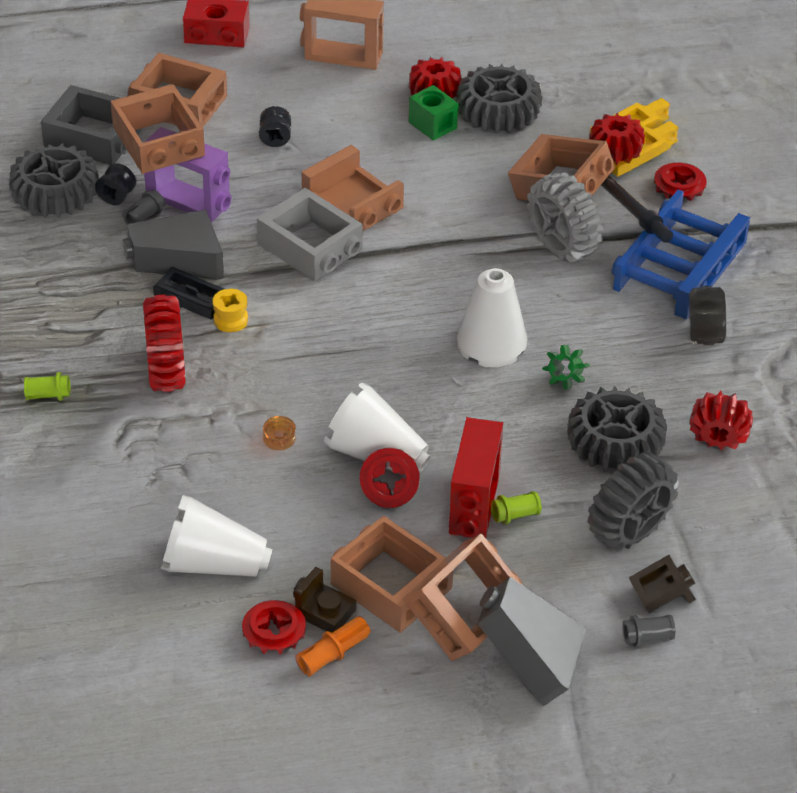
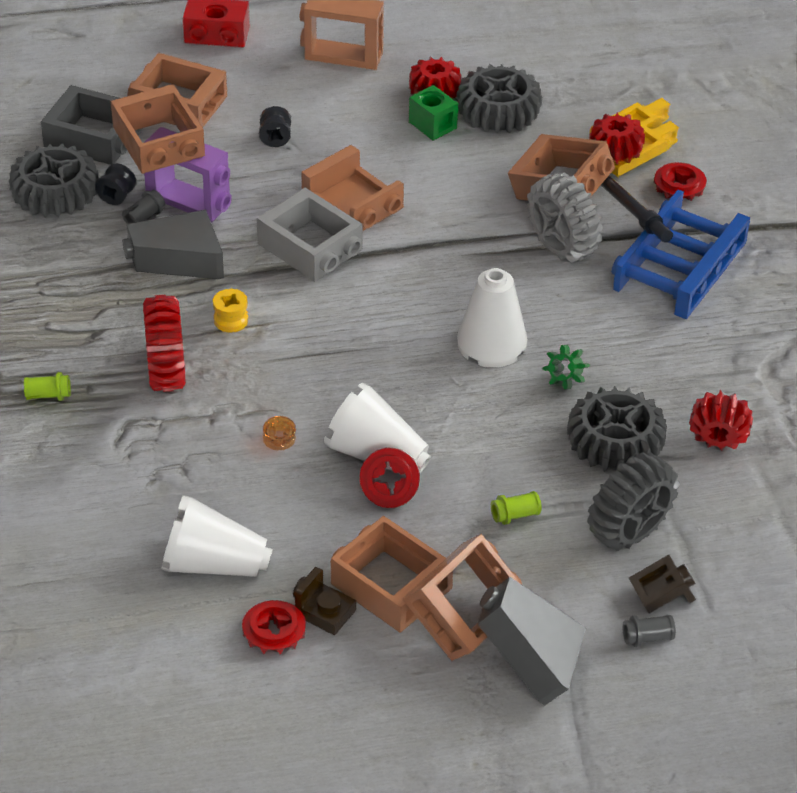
(188, 295): black tile -> none
(332, 646): orange axle -> none
(475, 477): red window -> none
(707, 315): clear smoke gear -> none

